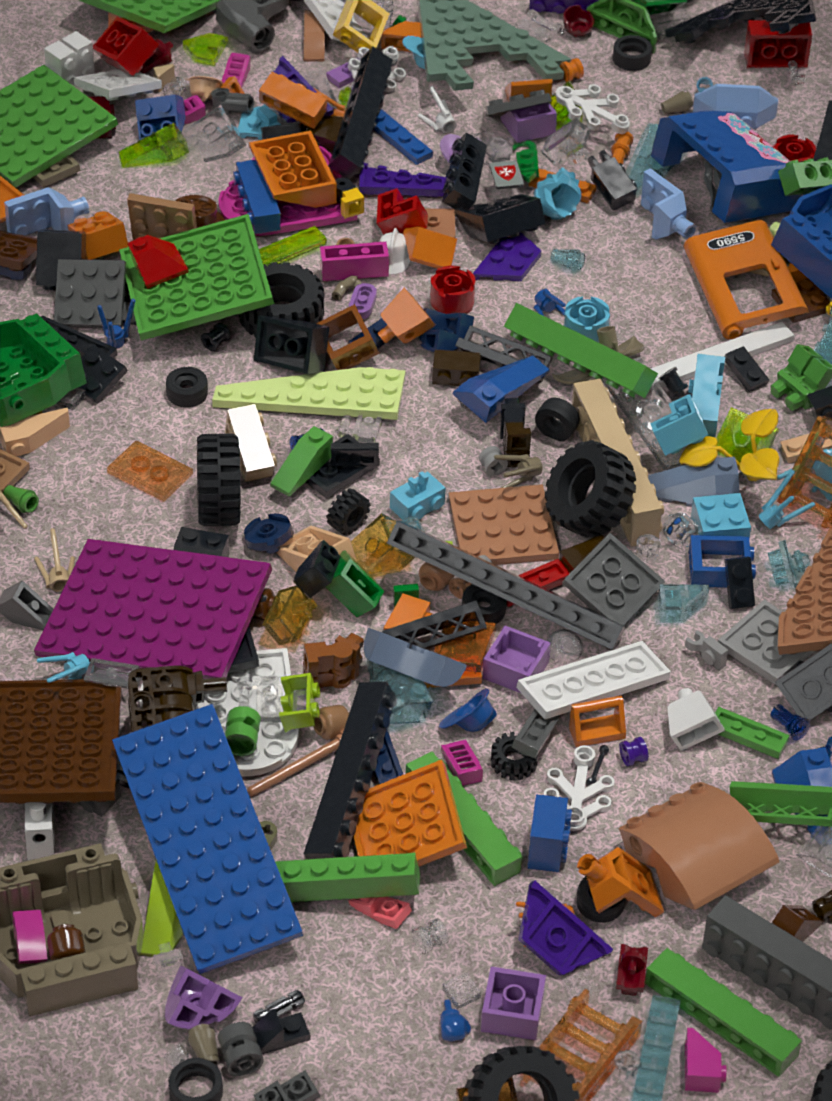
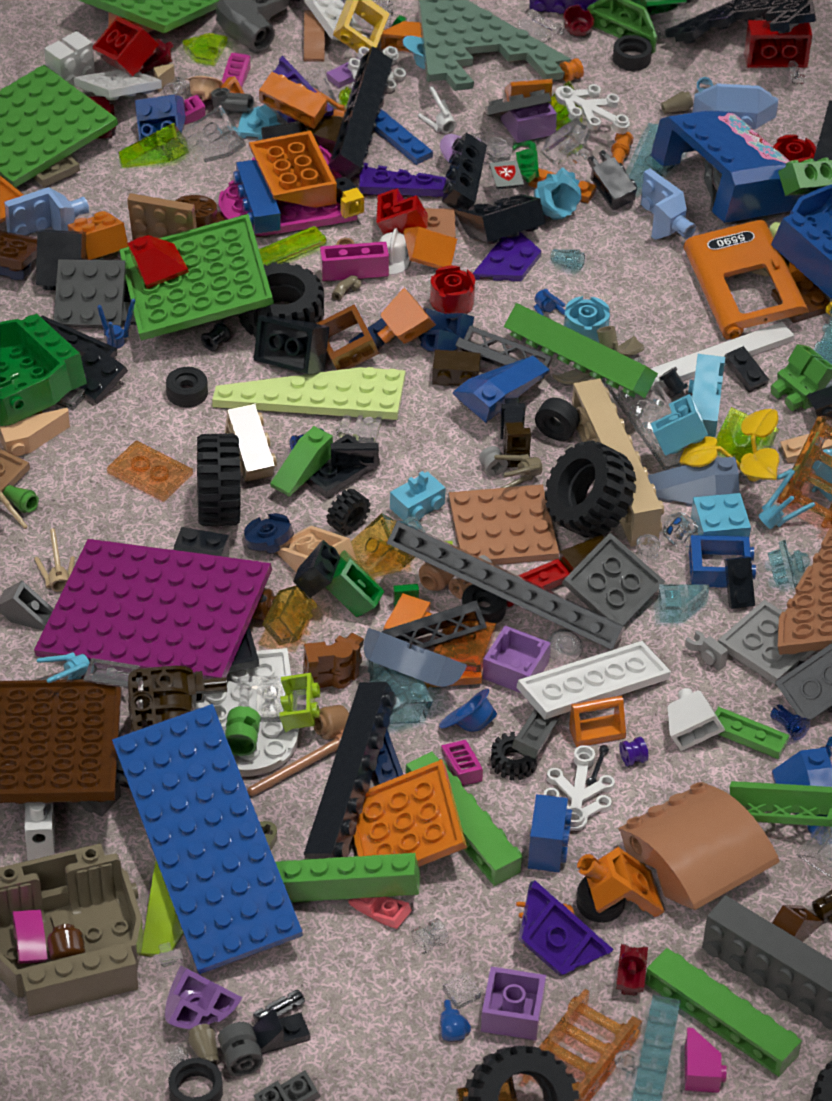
(364, 299): medium lavender plate -> none

